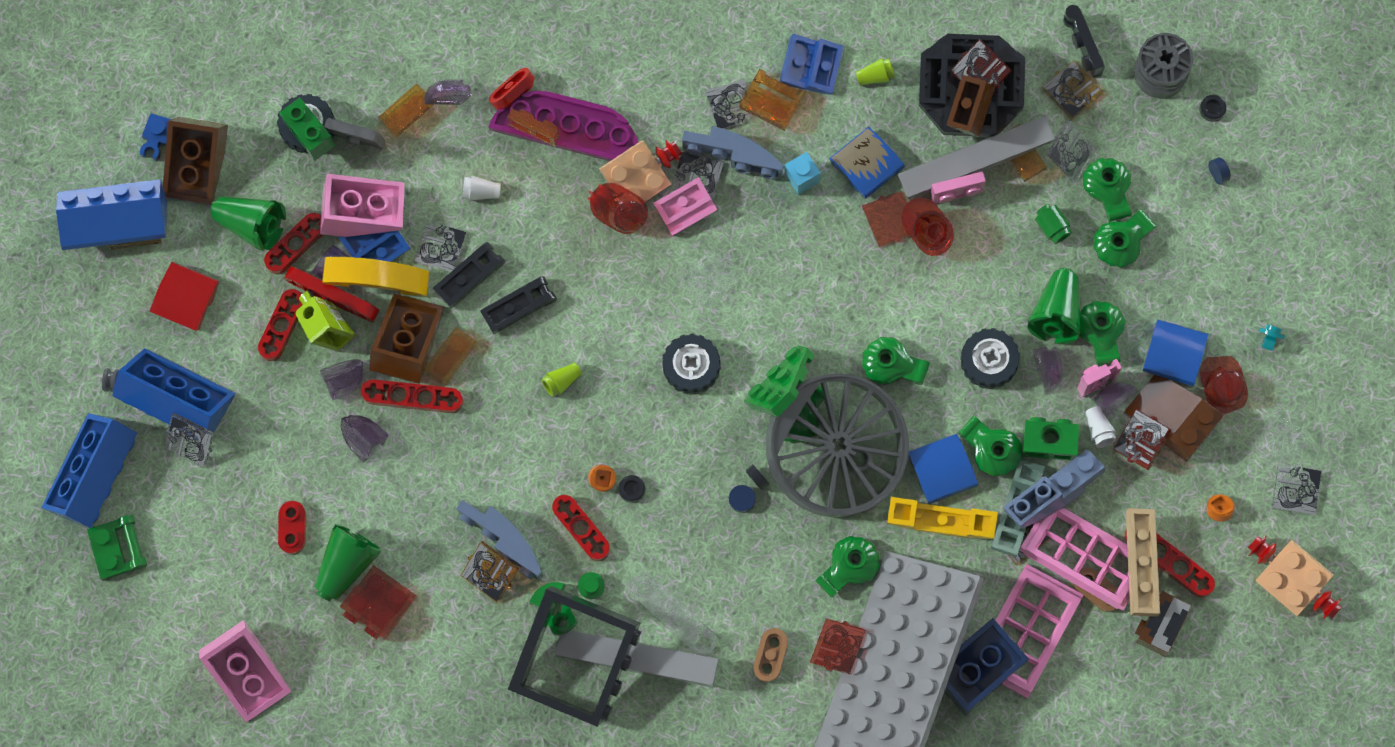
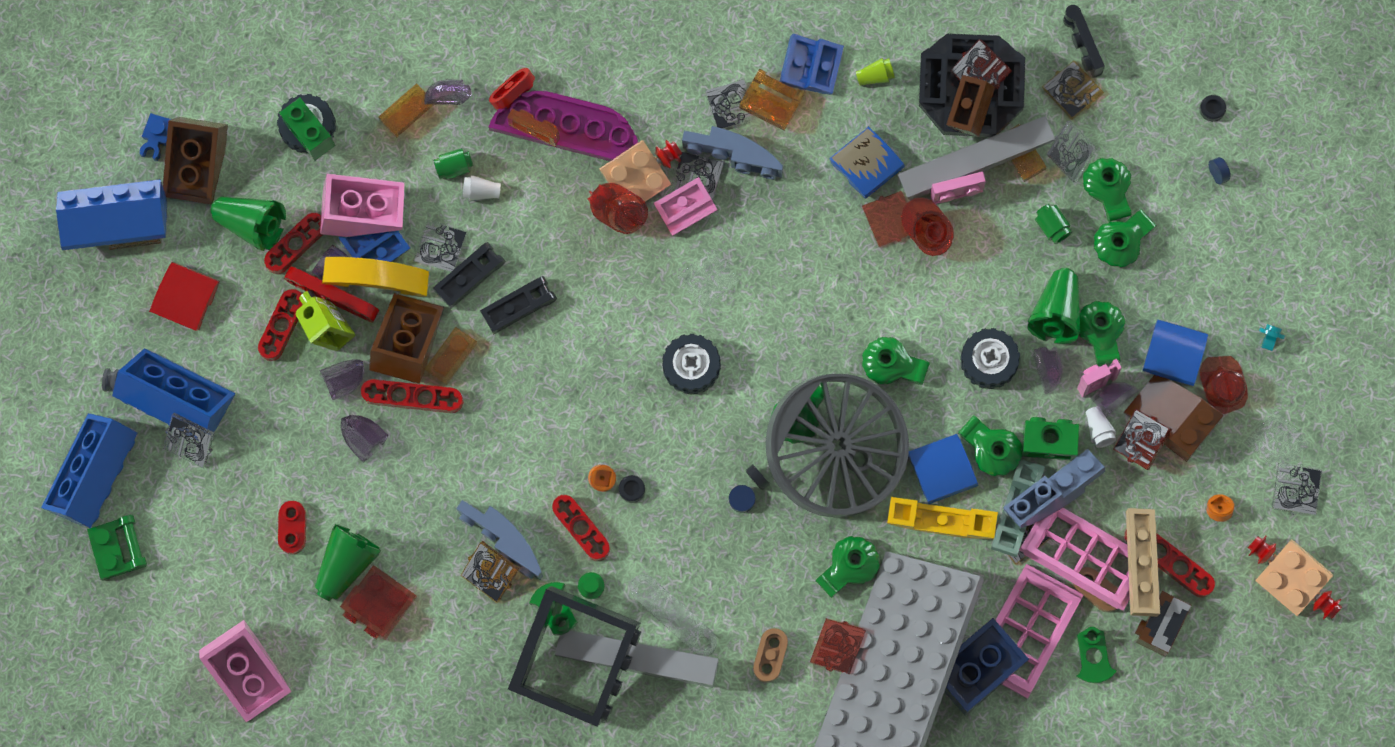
(354, 134): flat silver plate -> none
(453, 164): none -> green brick
(560, 379): lime cone -> none
(779, 387): green plate -> none
(802, 173): medium azure brick -> none
(1094, 672): none -> green piece
(1158, 77): dark grey wheel -> none

